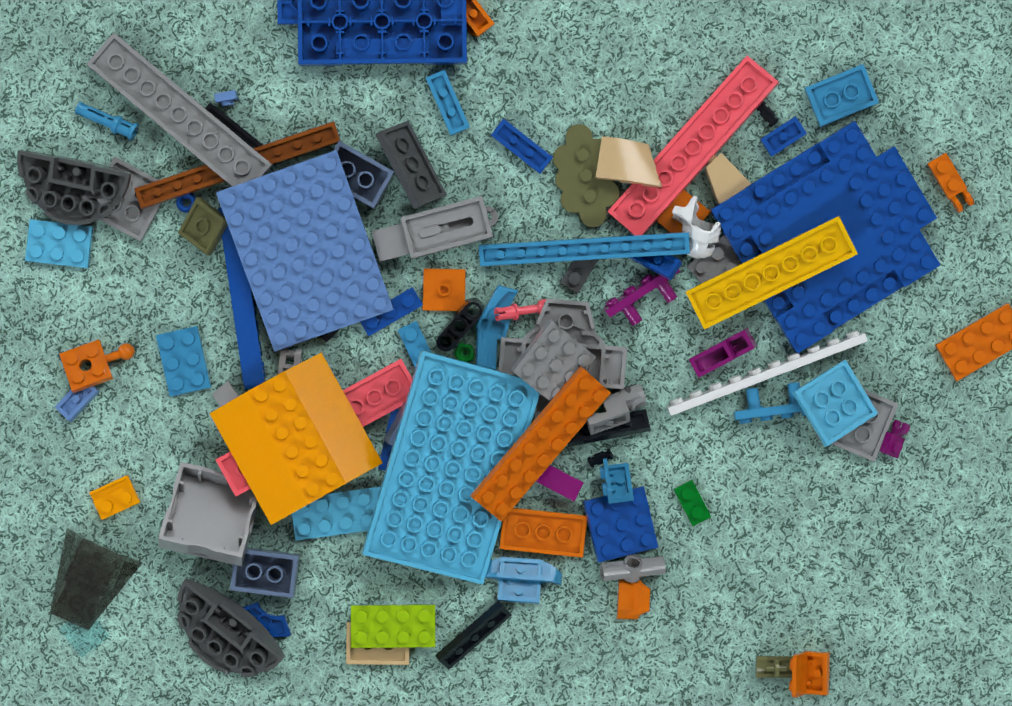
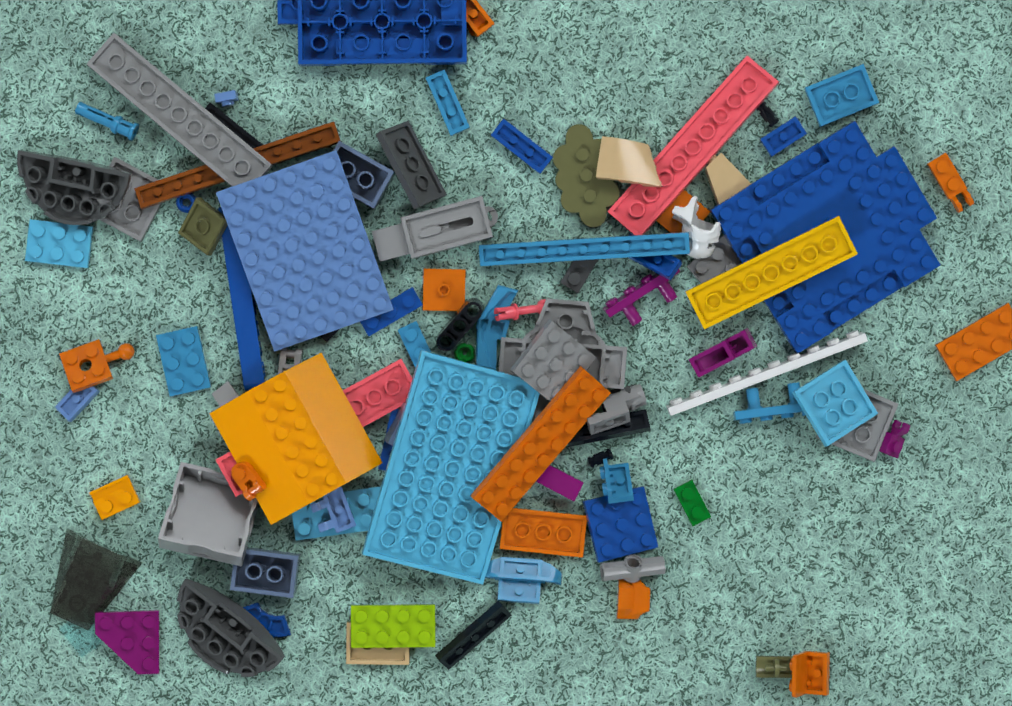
(132, 637): none -> magenta plate
(242, 474): none -> orange plate
(338, 510): none -> medium blue plate

